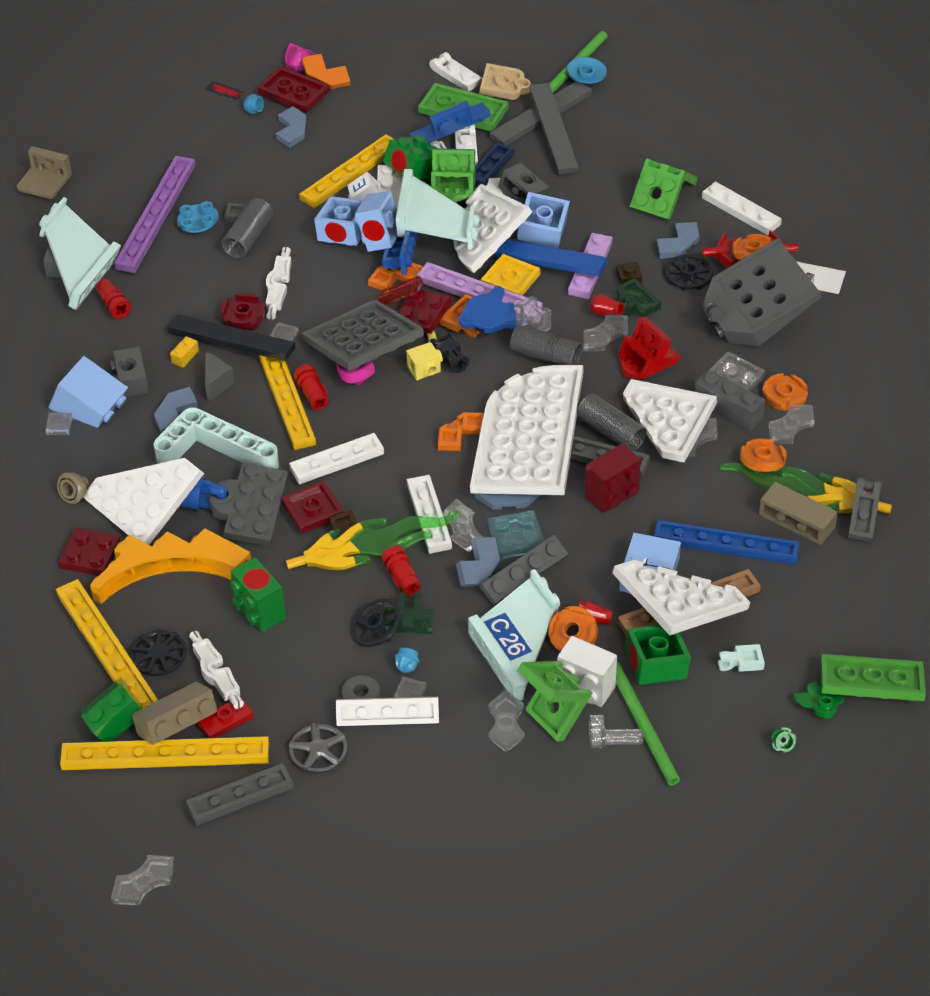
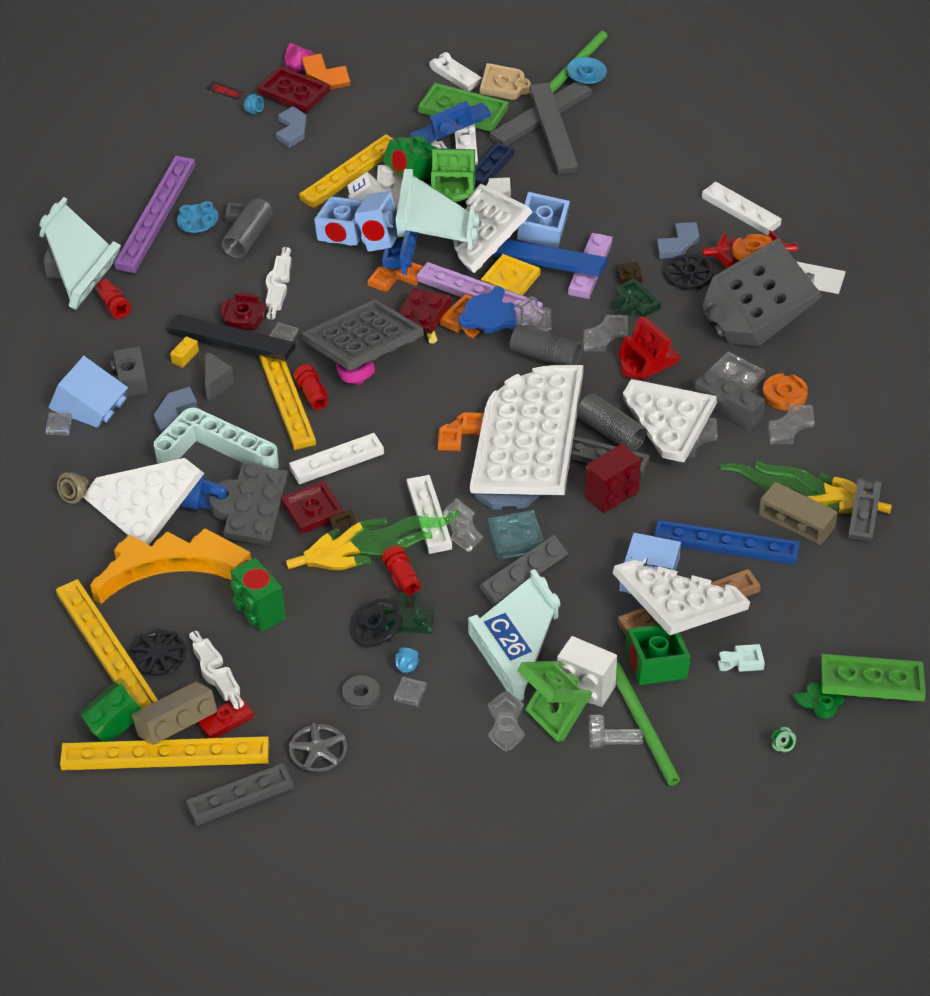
(47, 173): dark tan bracket -> none
(89, 551): dark red plate -> none
(132, 887): clear tile -> none
(387, 711): white plate -> none
(401, 290): clear red tile -> none
(424, 360): light yellow brick -> none
(451, 352): black connector -> none
(486, 559): sand blue tile -> none
(519, 181): dark grey brick -> none
(572, 616): orange tile -> none
(601, 614): red cone -> none
(605, 305): red cone -> none
(668, 180): bright green bracket -> none
(763, 455): orange tile -> none

